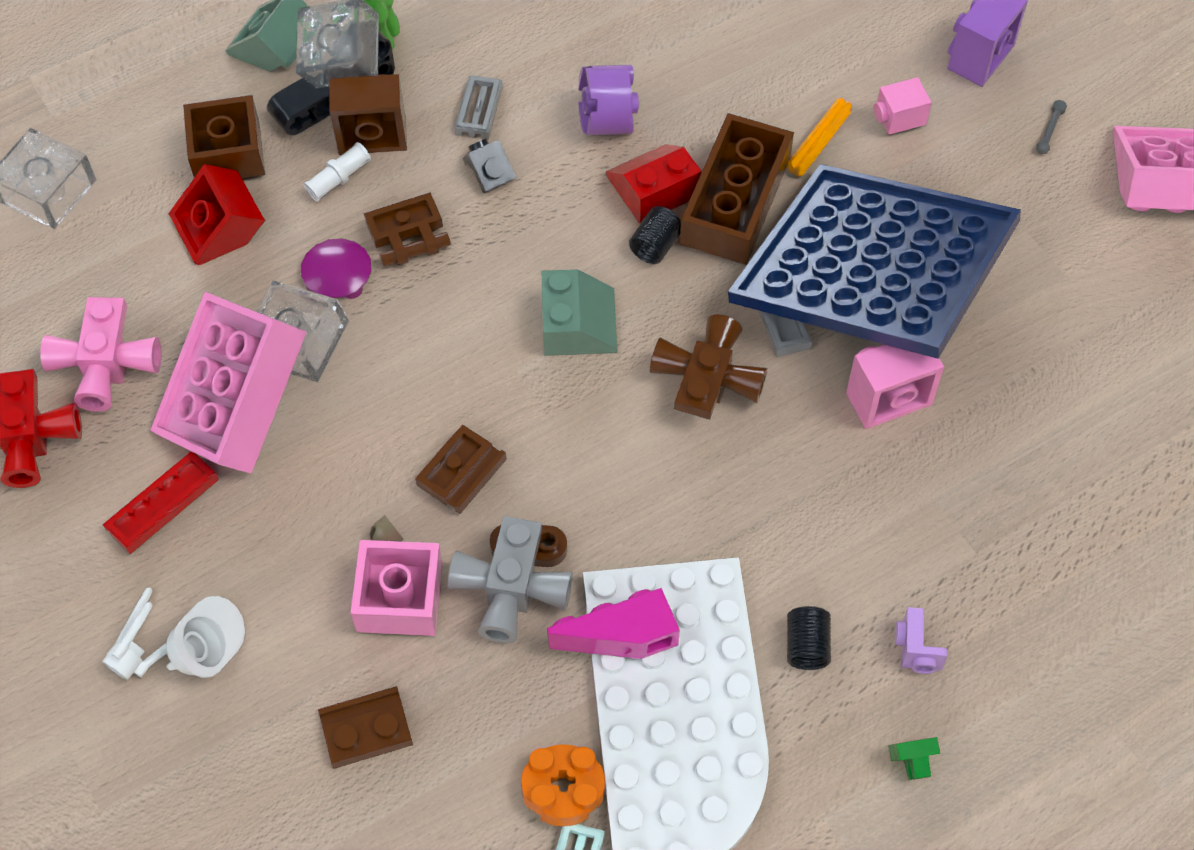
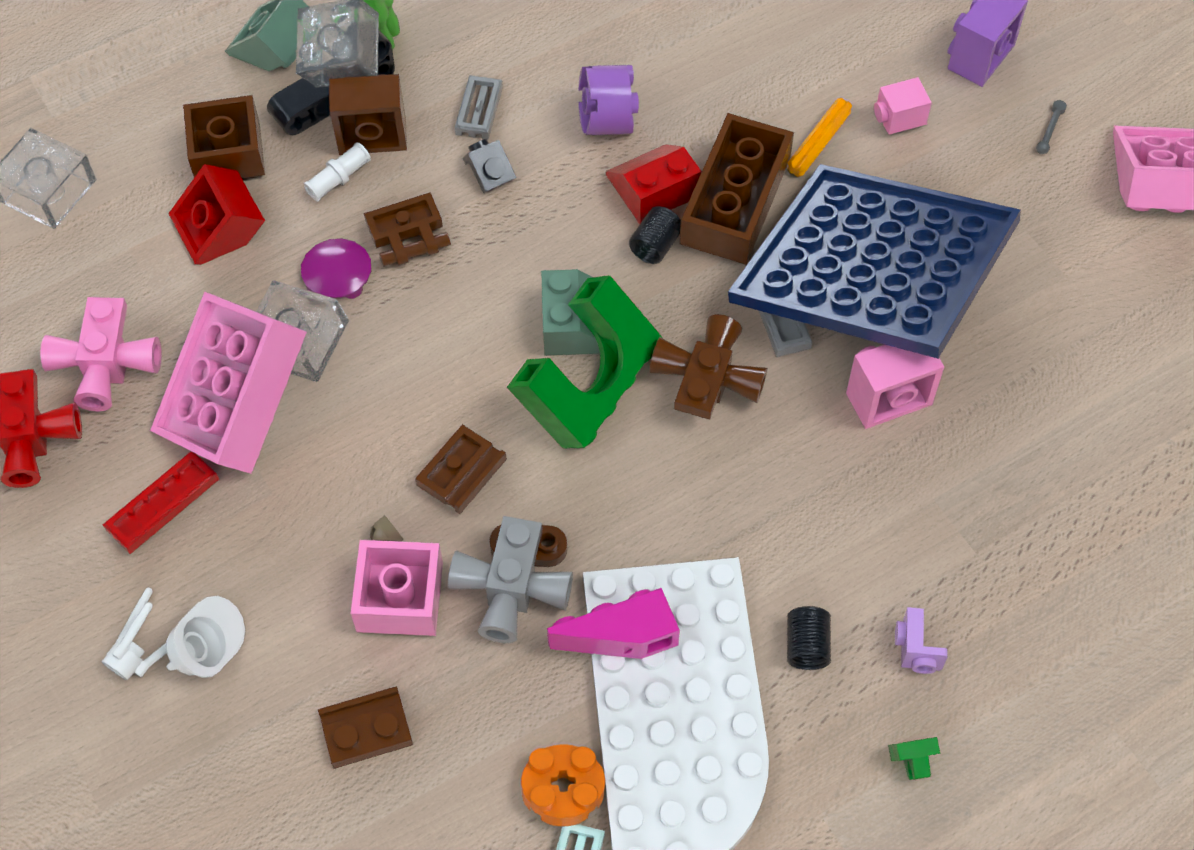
(624, 344): none -> green arch

